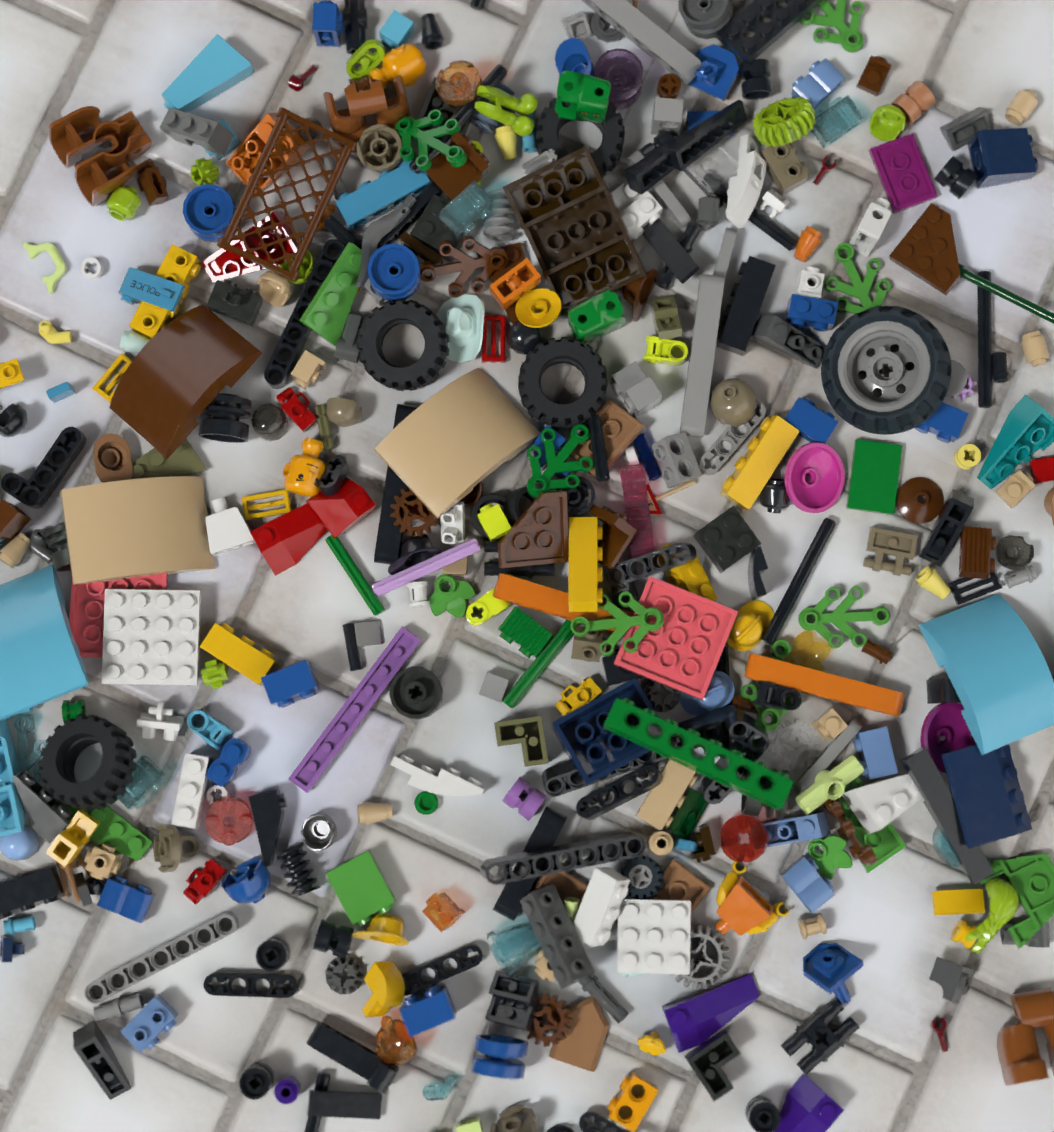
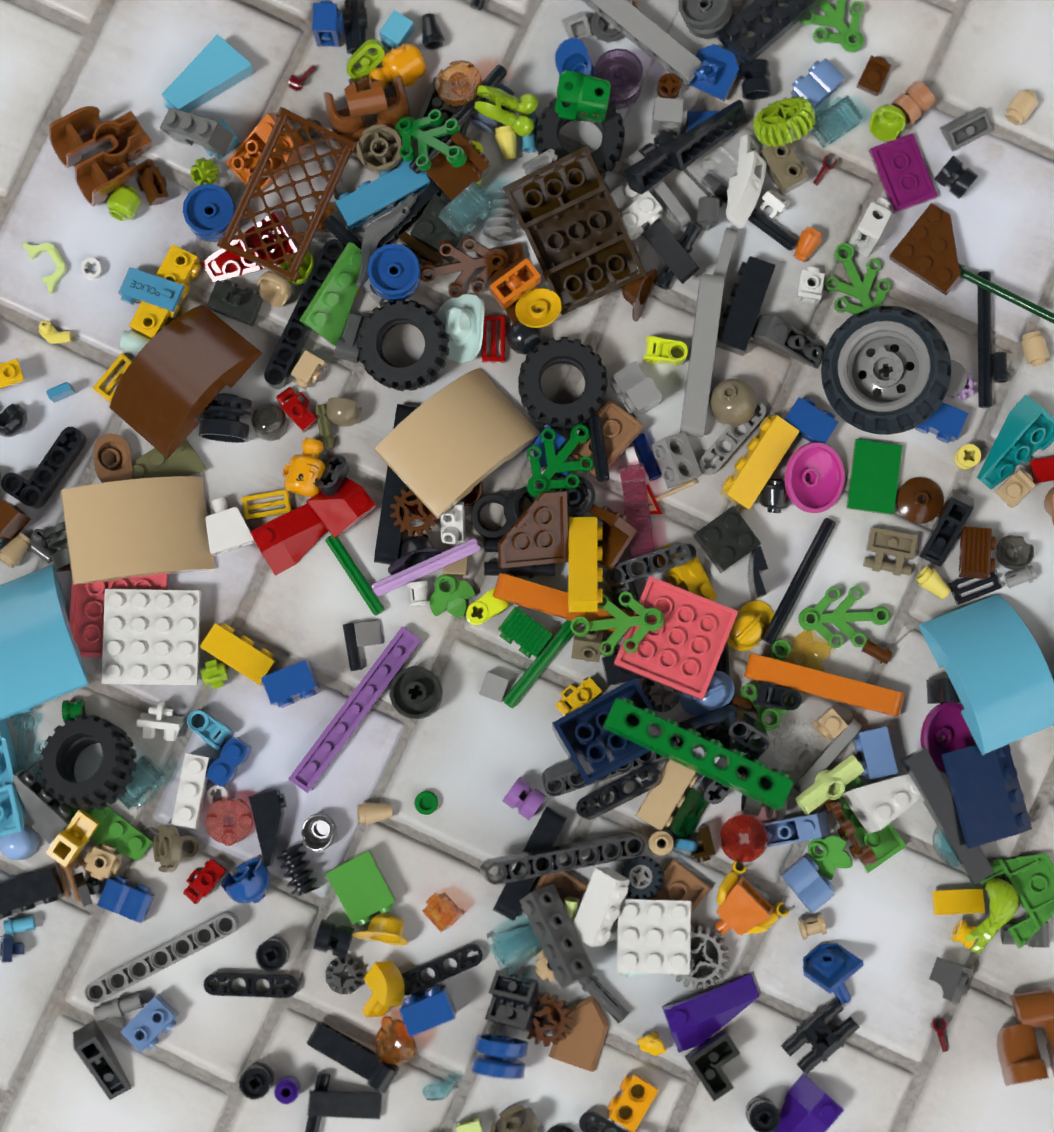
(446, 783): white slope -> none
(493, 521): neon yellow brick -> none
(528, 733): olive brick -> none
(596, 317): green piece -> none
(666, 317): olive brick -> none
(811, 312): blue brick -> none
(1002, 156): dark blue slope -> none

